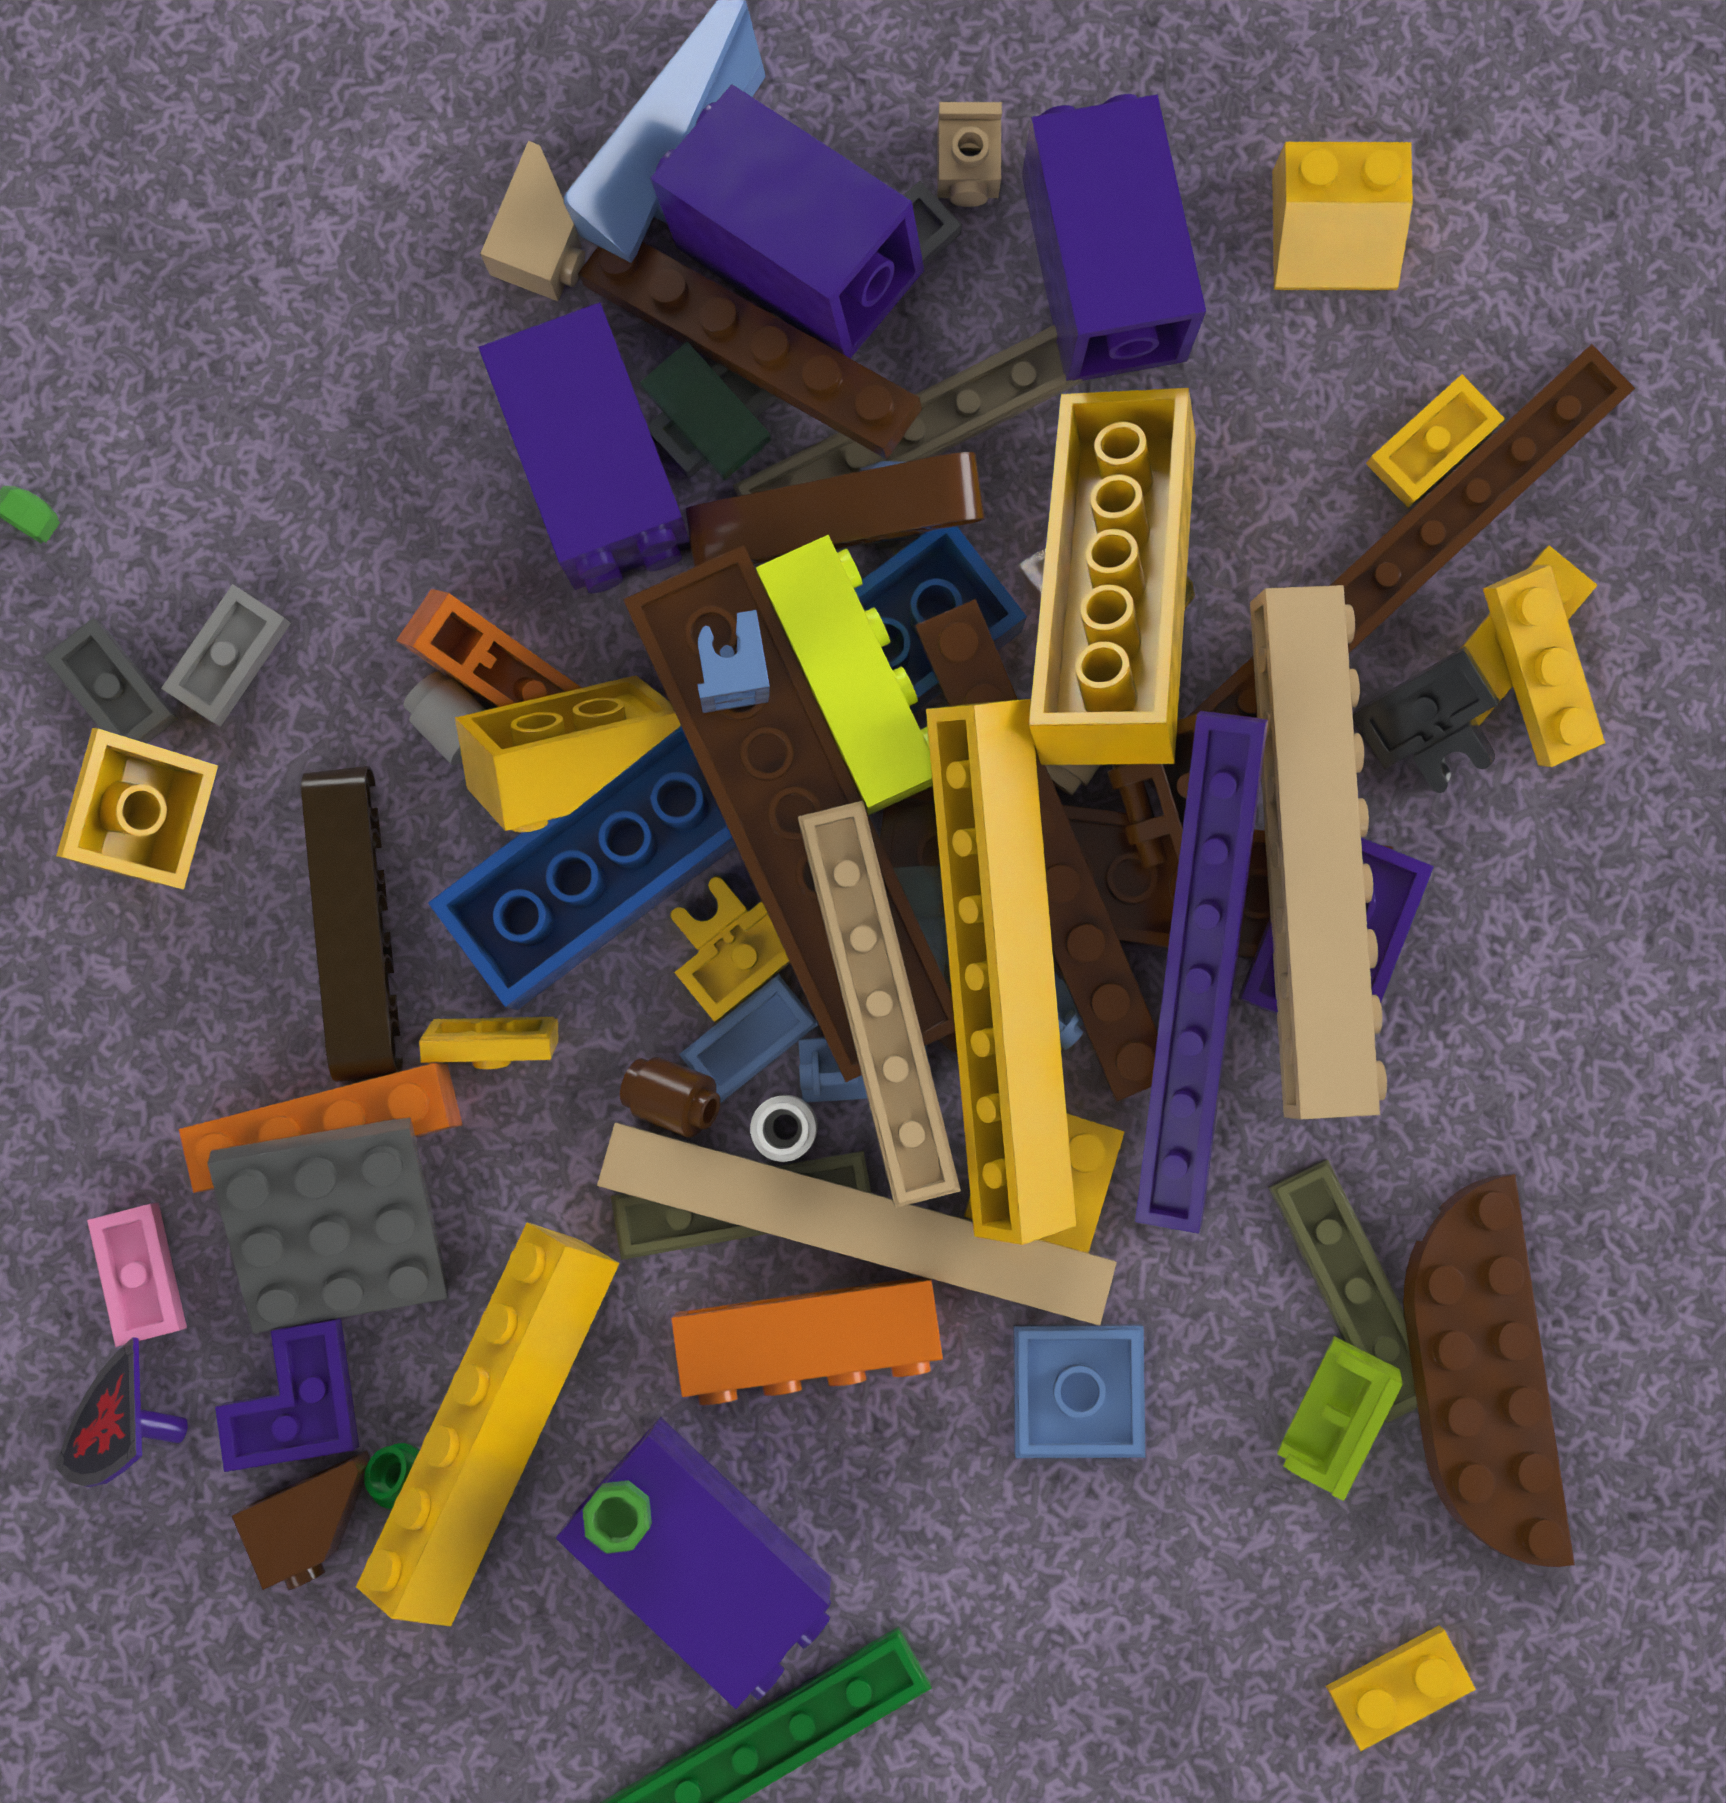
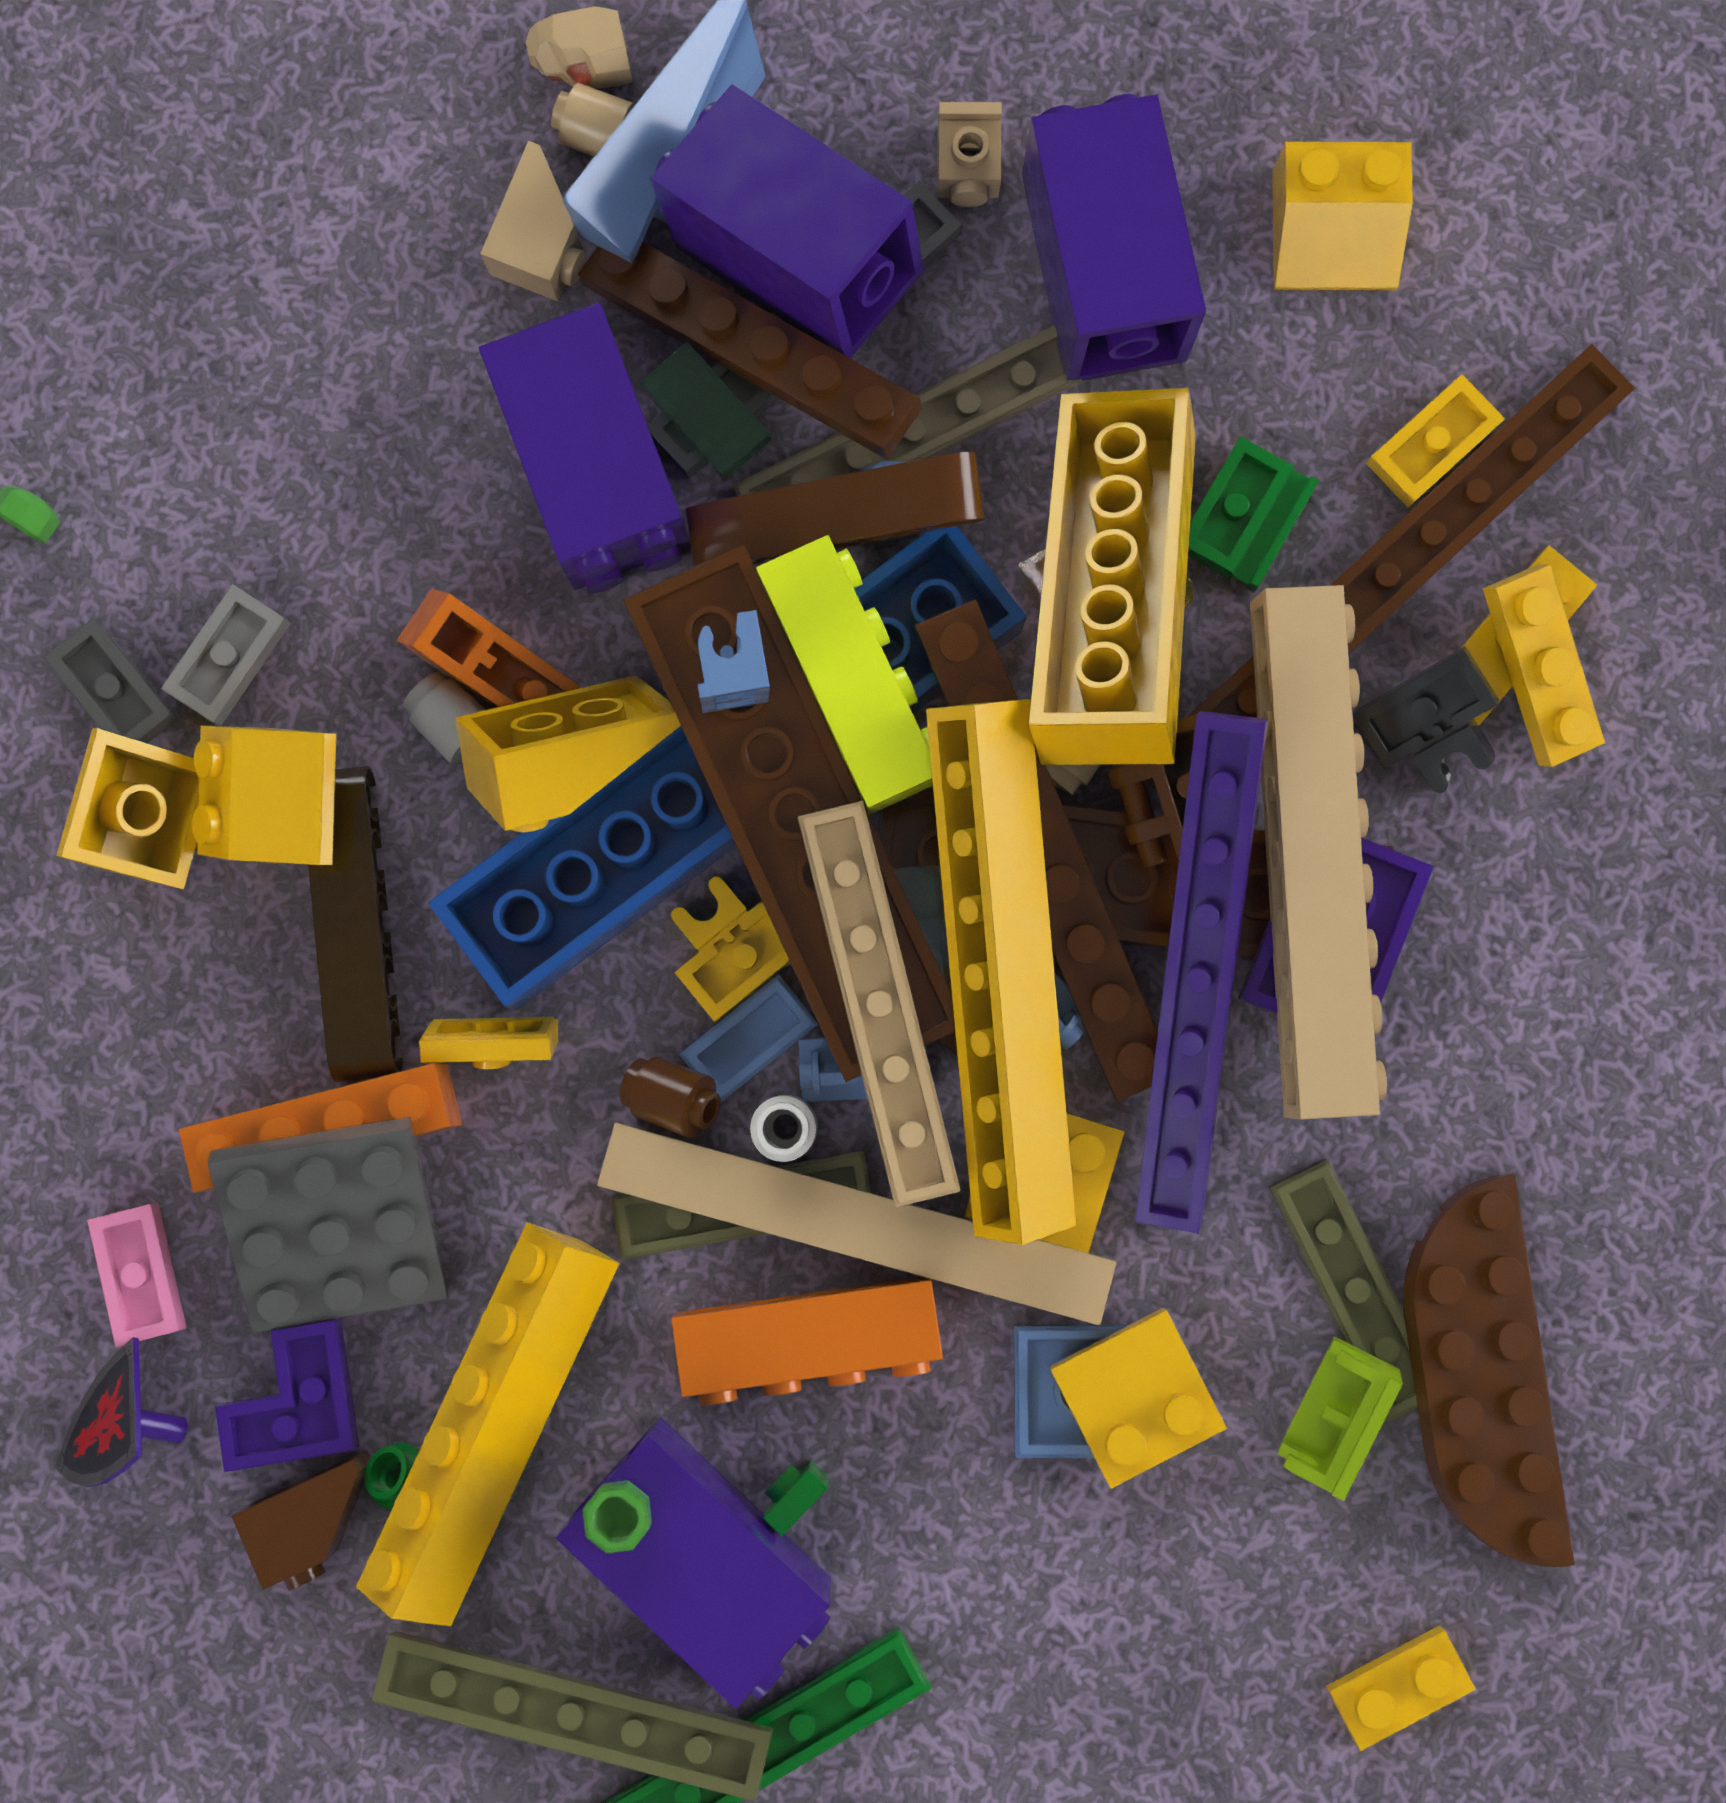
(265, 794): none -> yellow slope
(573, 1715): none -> olive plate
(581, 48): none -> tan rock
(587, 117): none -> tan brick
(793, 1495): none -> green plate
(1137, 1397): none -> yellow plate
(1248, 514): none -> green plate

